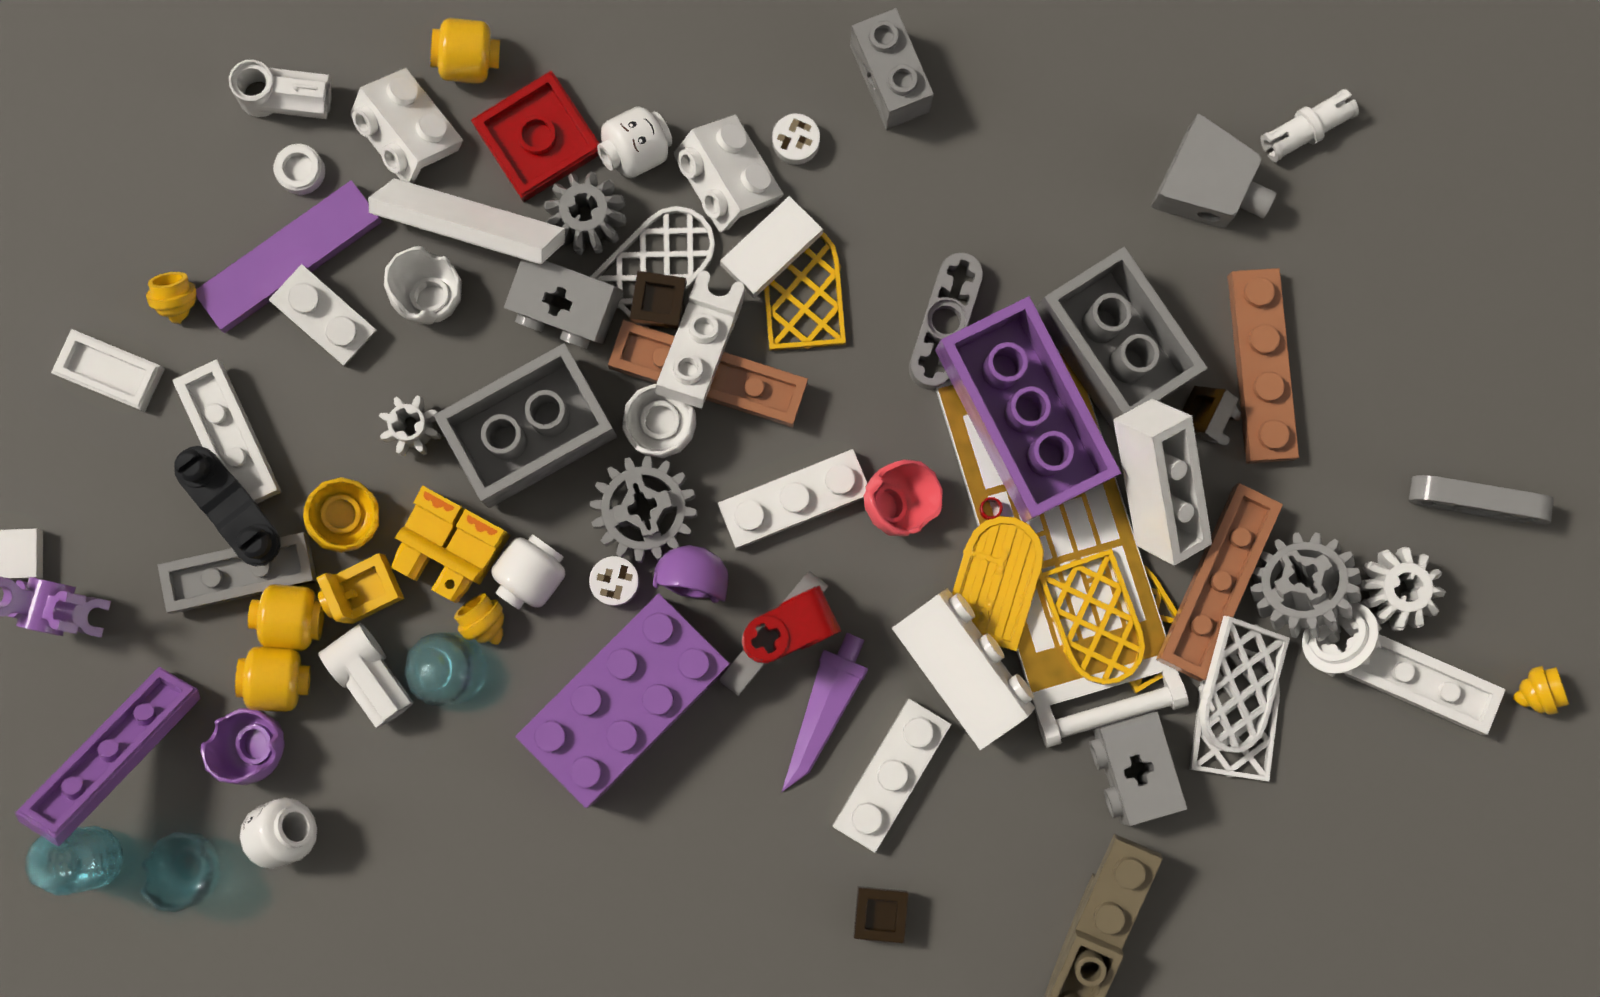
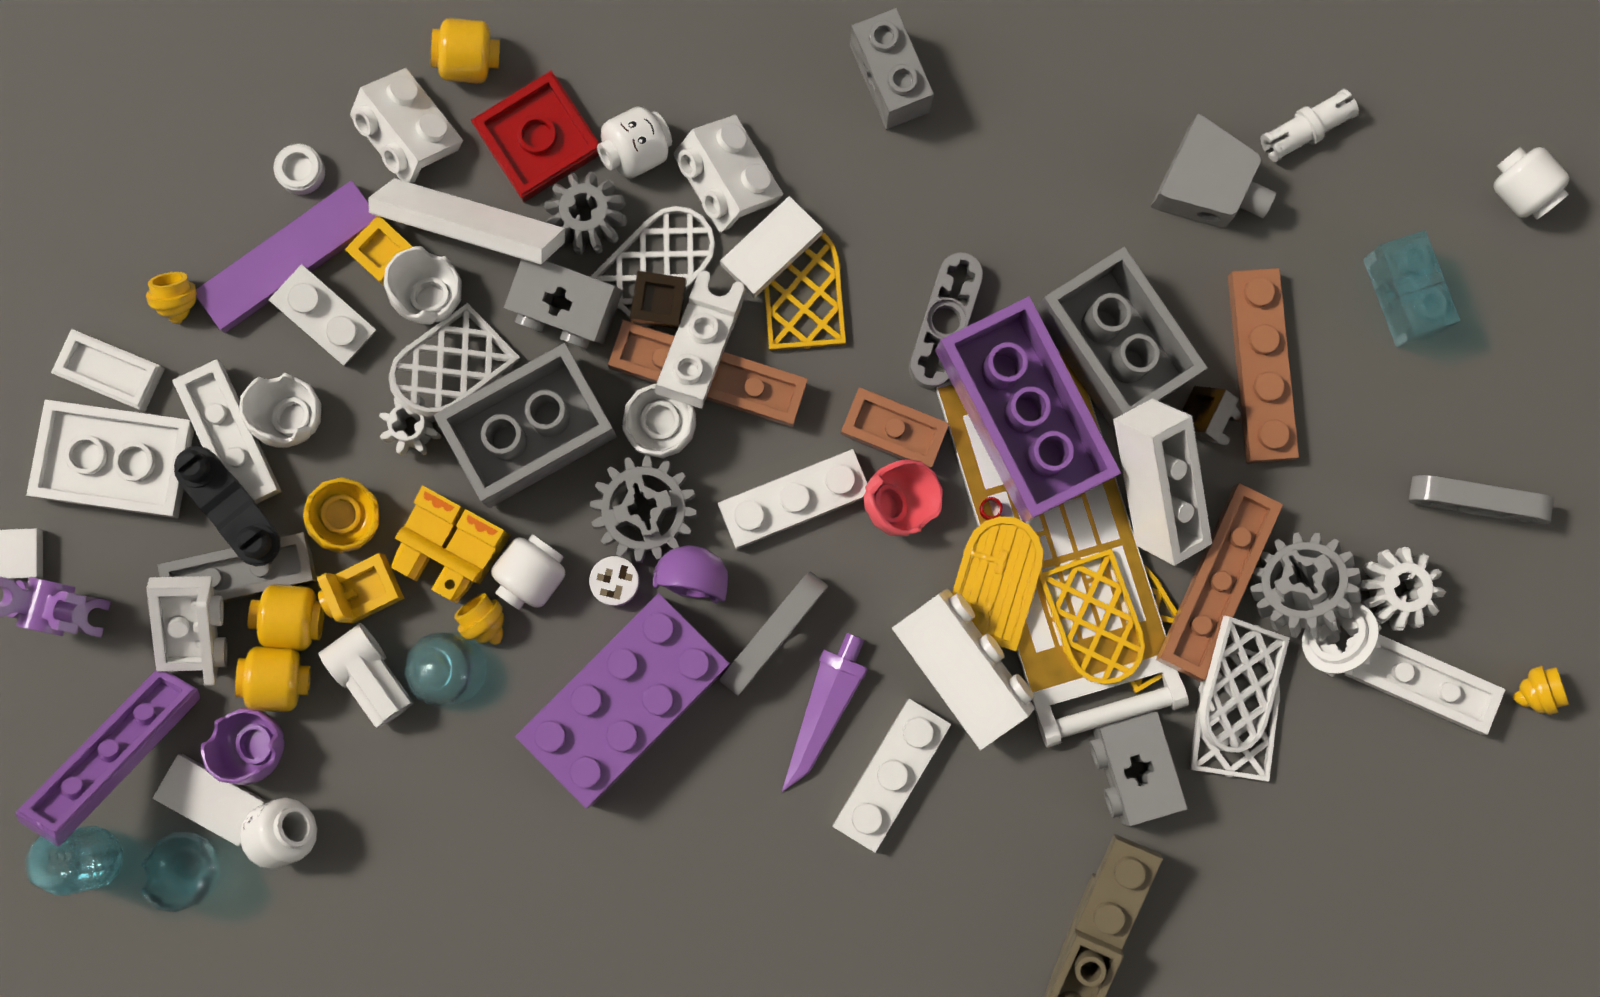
(109, 458): none -> white plate
(185, 625): none -> white bracket
(205, 800): none -> white tile
(280, 410): none -> white hair
(284, 93): white piece -> none
(377, 247): none -> yellow plate
(443, 327): none -> white window
(796, 139): white tile -> none
(798, 623): red piece -> none
(880, 914): dark brown plate -> none
(894, 428): none -> nougat plate
(1411, 288): none -> clear light blue brick
(1531, 182): none -> white head

